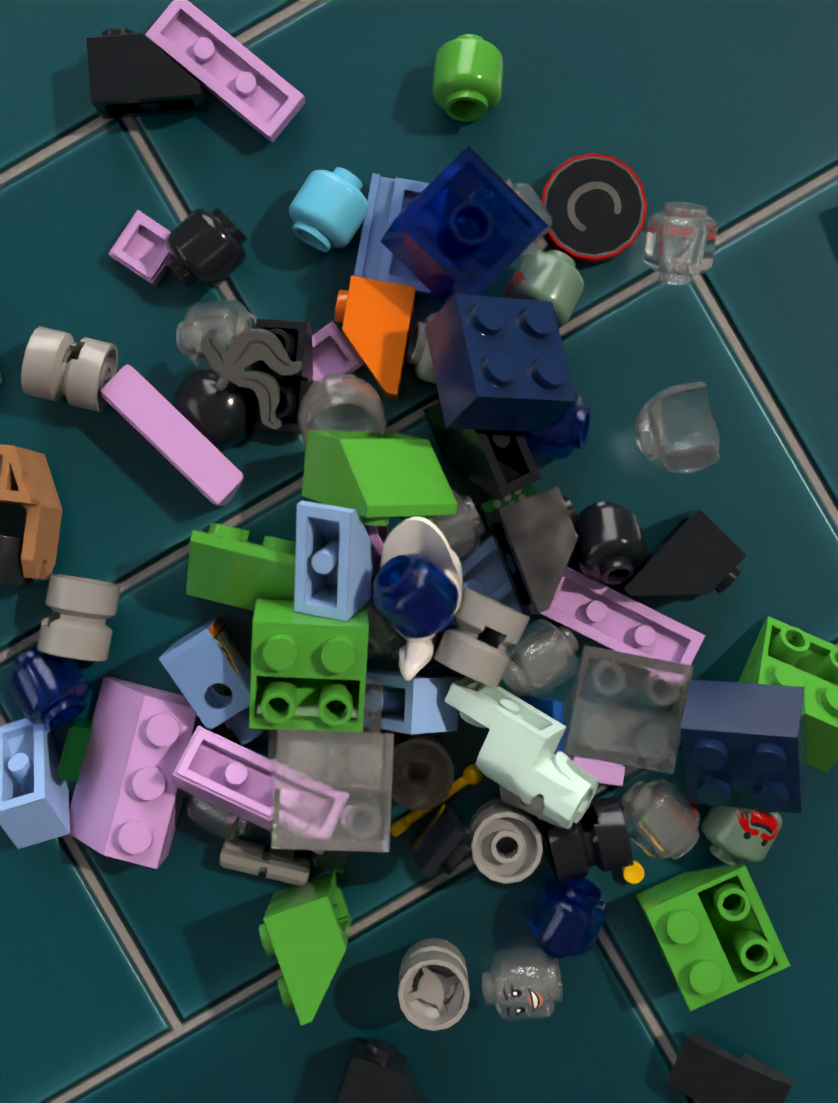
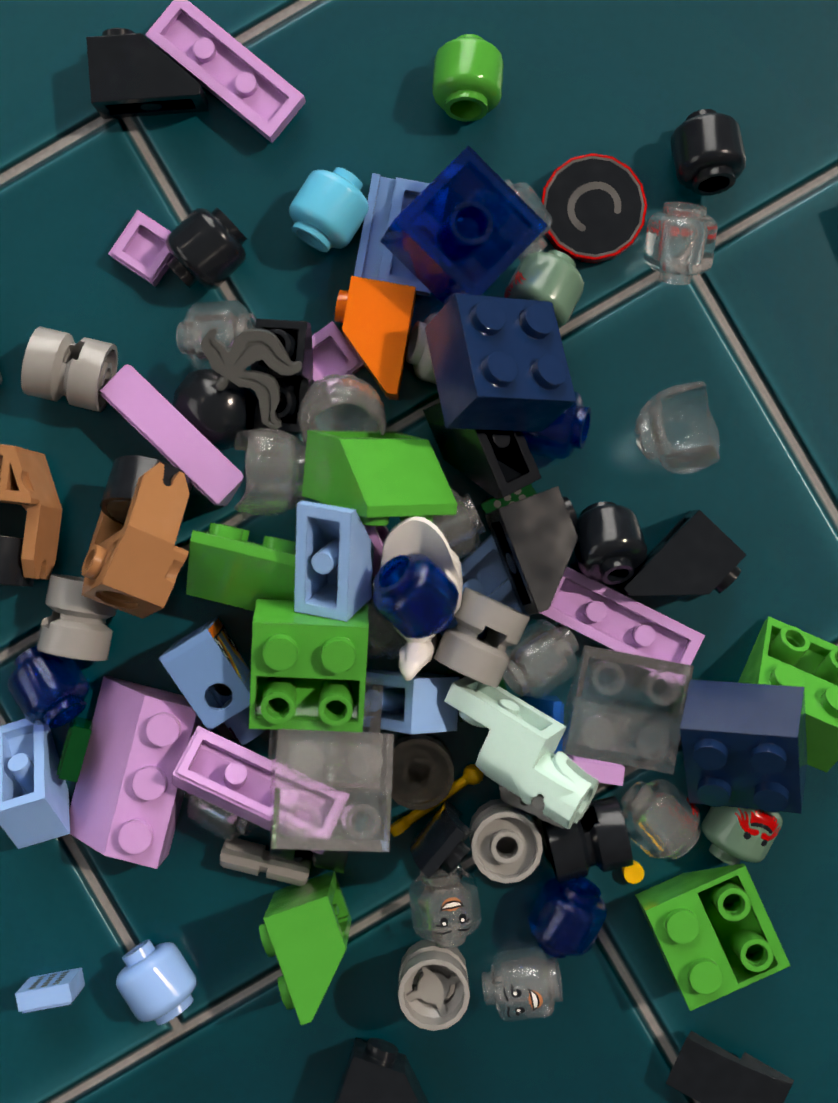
(50, 990): none -> light blue tile
(133, 545): none -> medium nougat piece
(156, 982): none -> light blue head
(272, 471): none -> clear hair
(445, 907): none -> clear head
(708, 152): none -> black head

